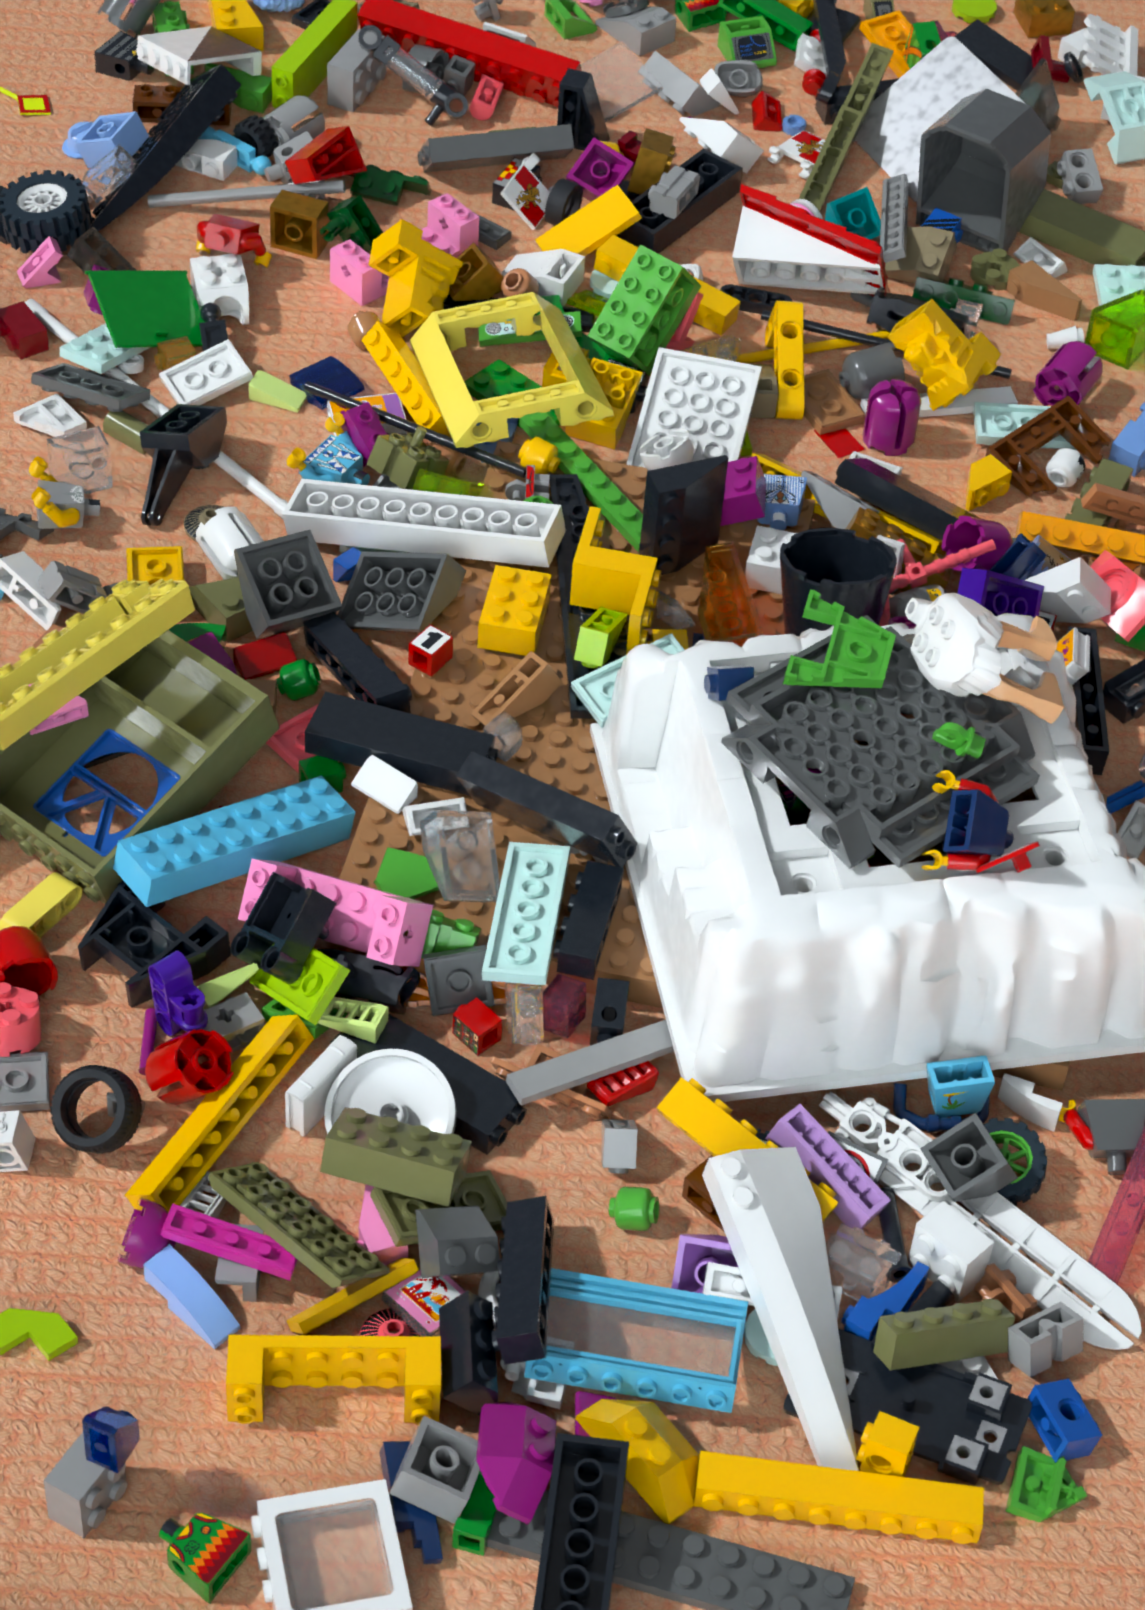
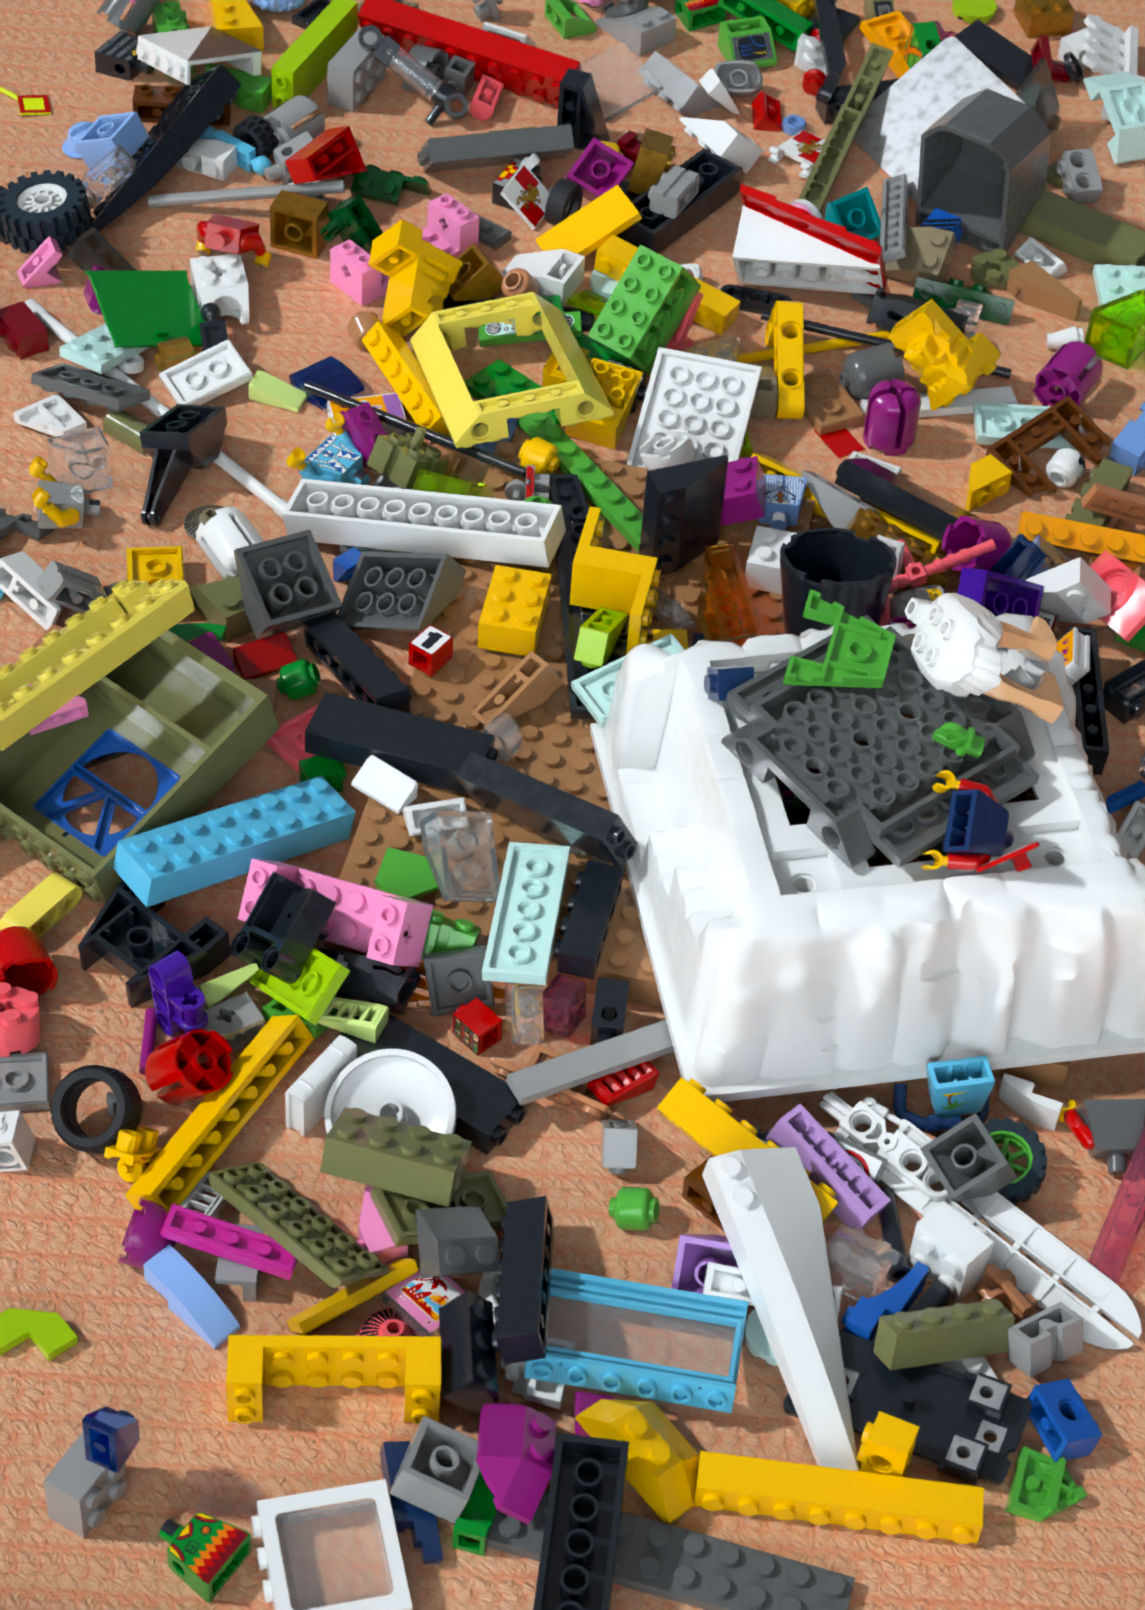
(134, 1150): none -> yellow hips

